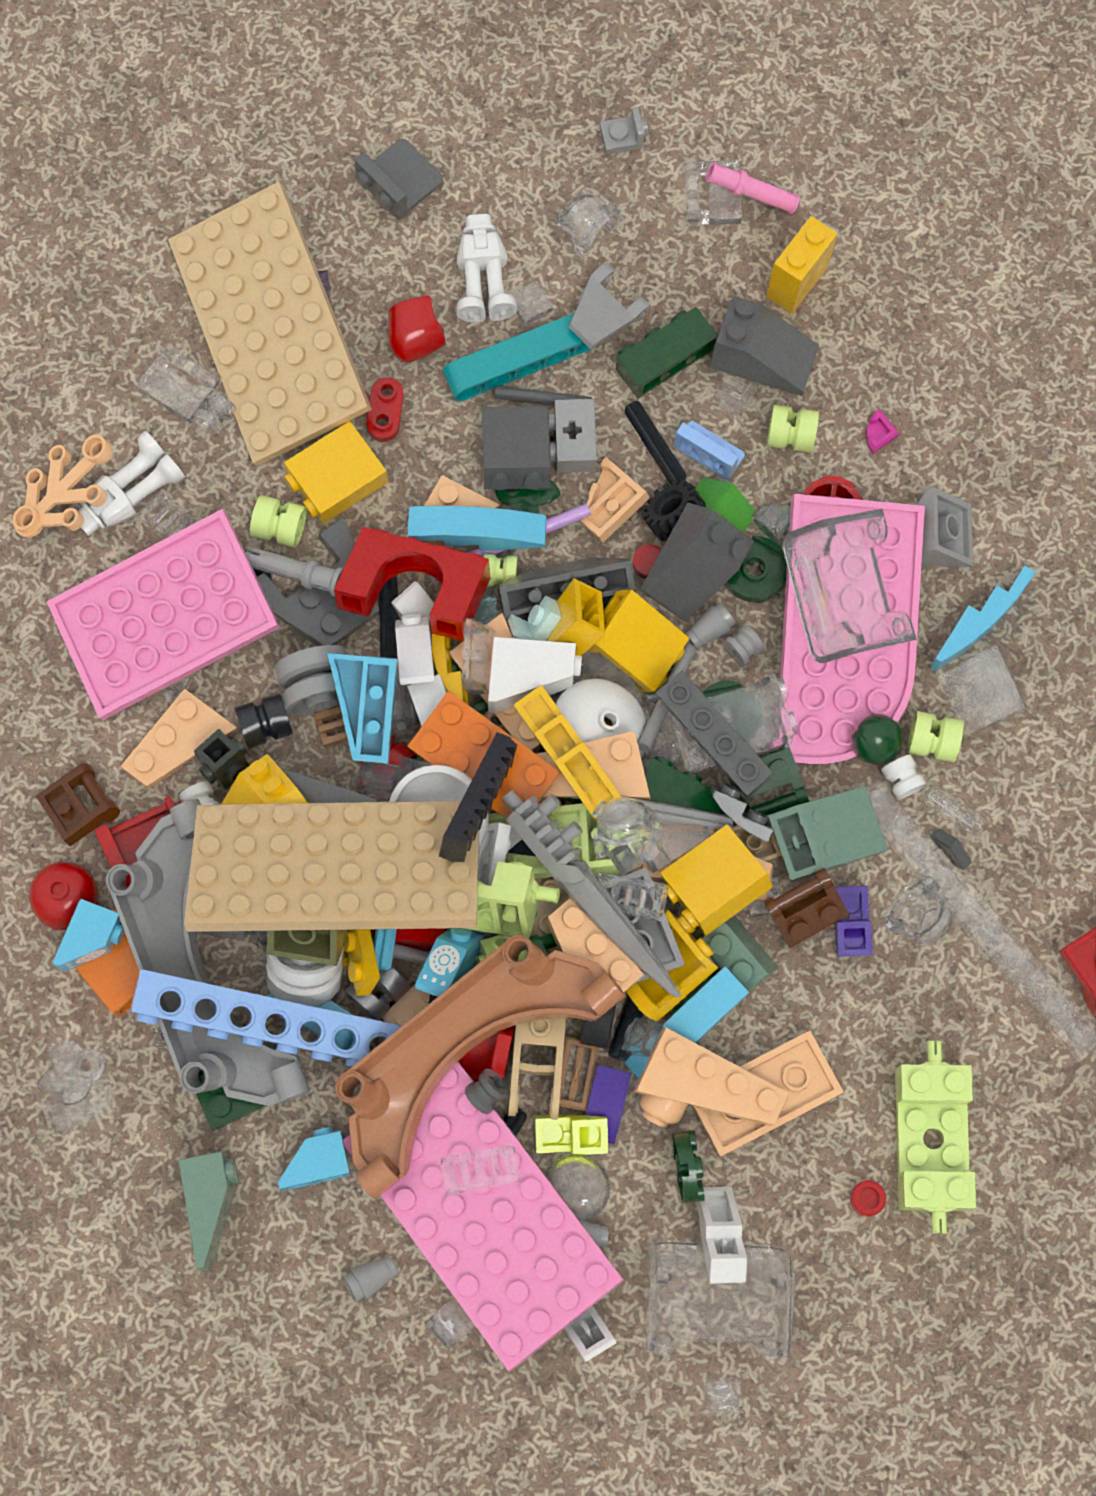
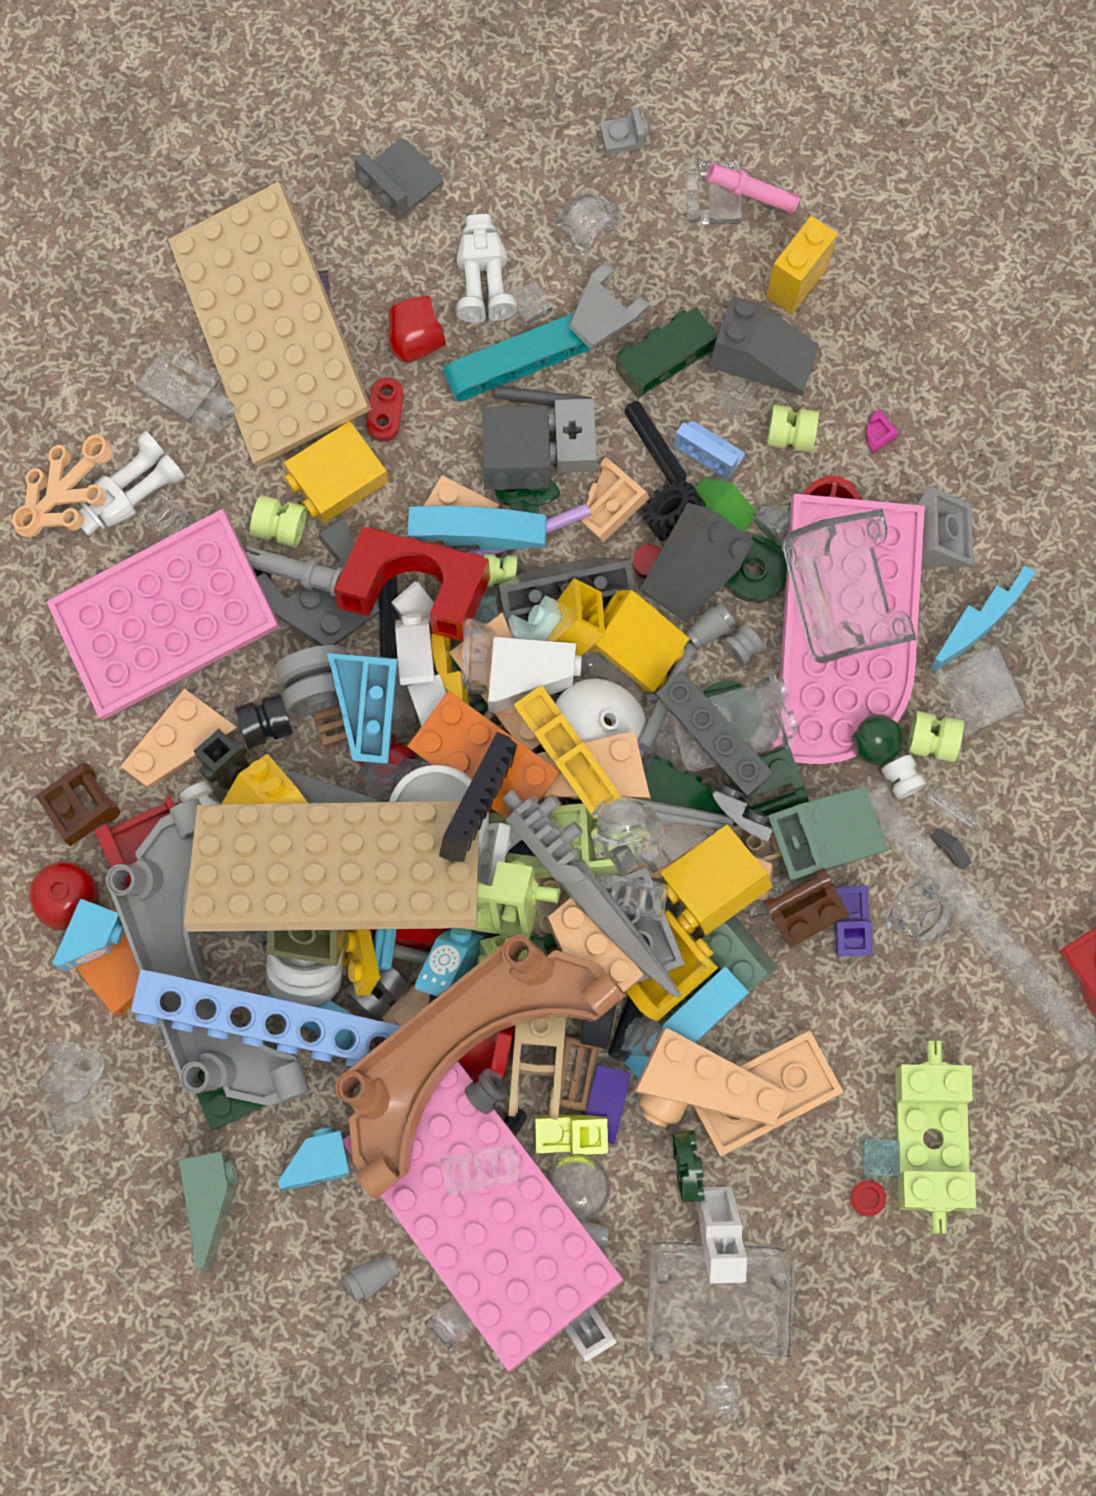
(881, 1158): none -> clear light blue plate

